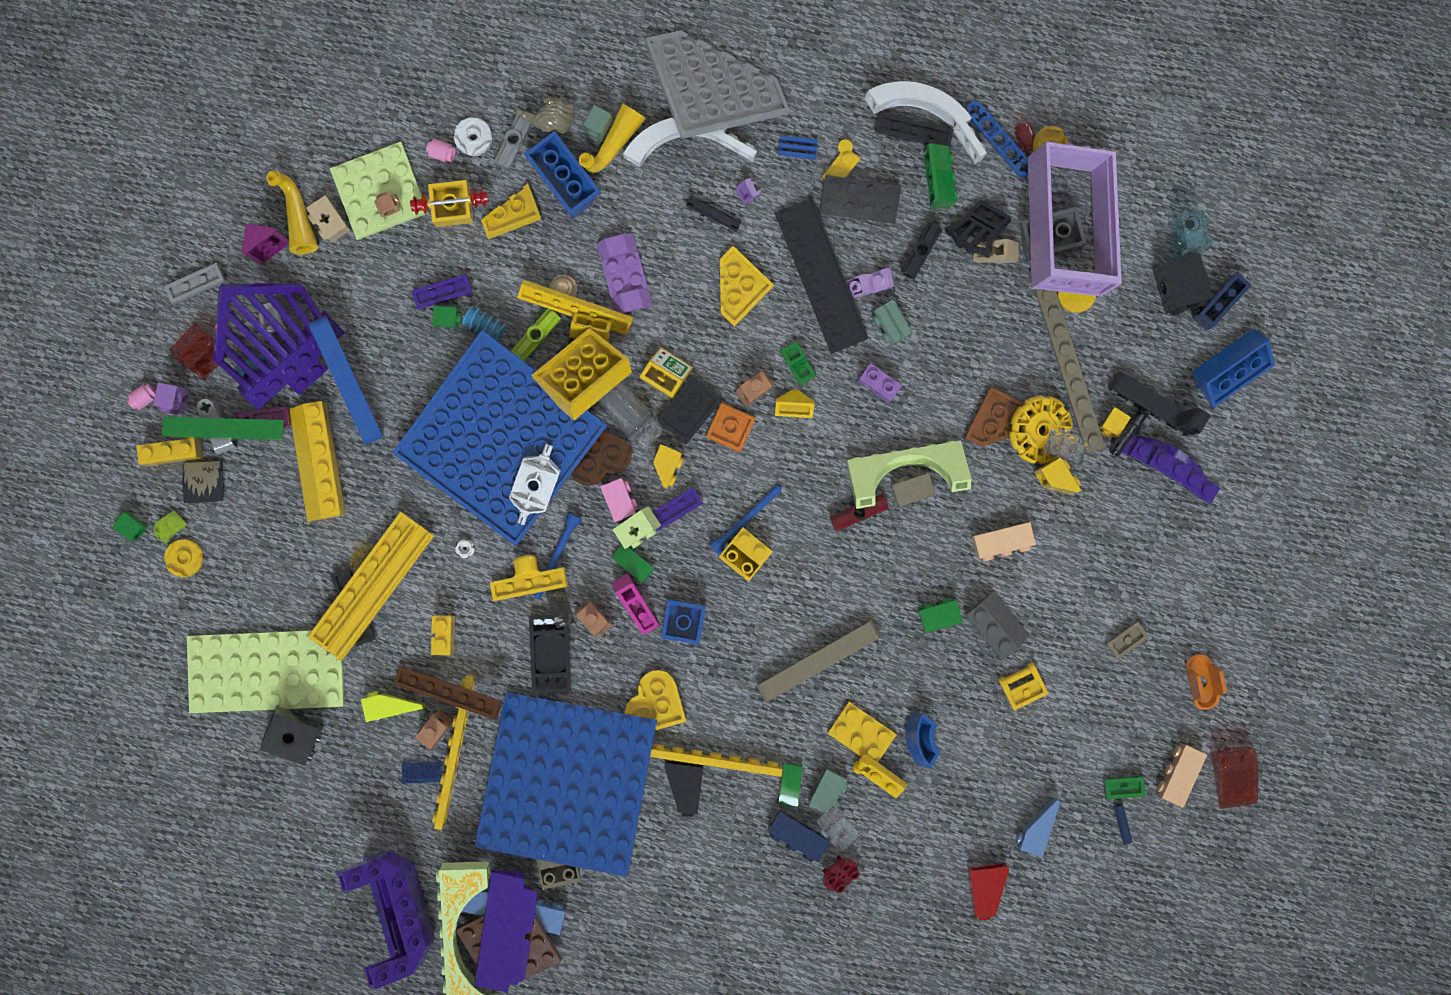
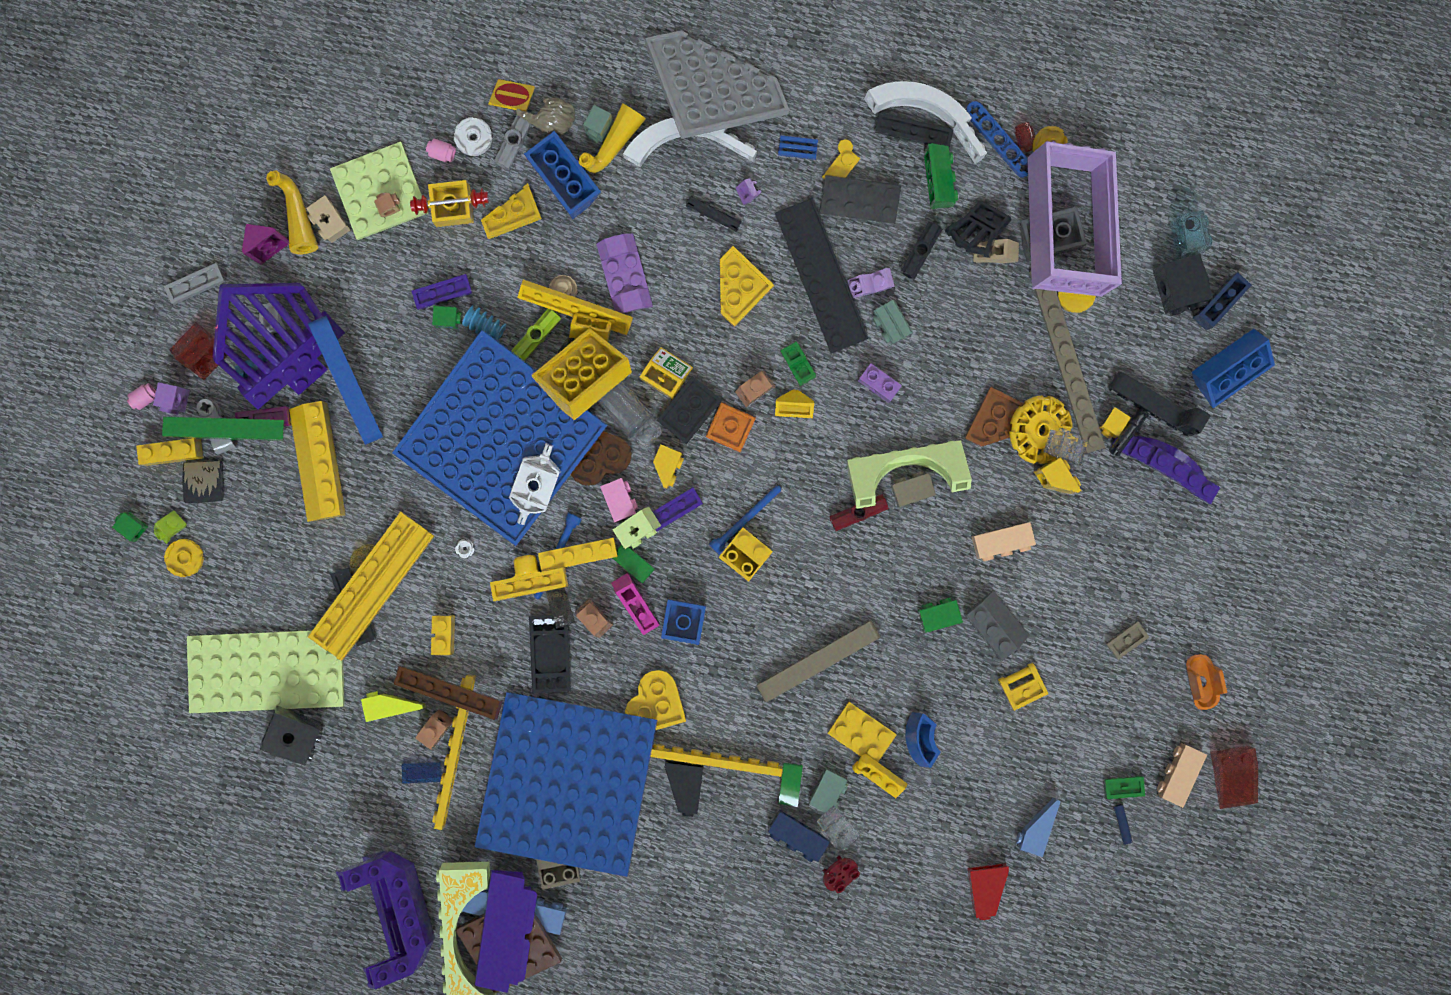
(511, 95): none -> piece
(577, 554): none -> yellow plate

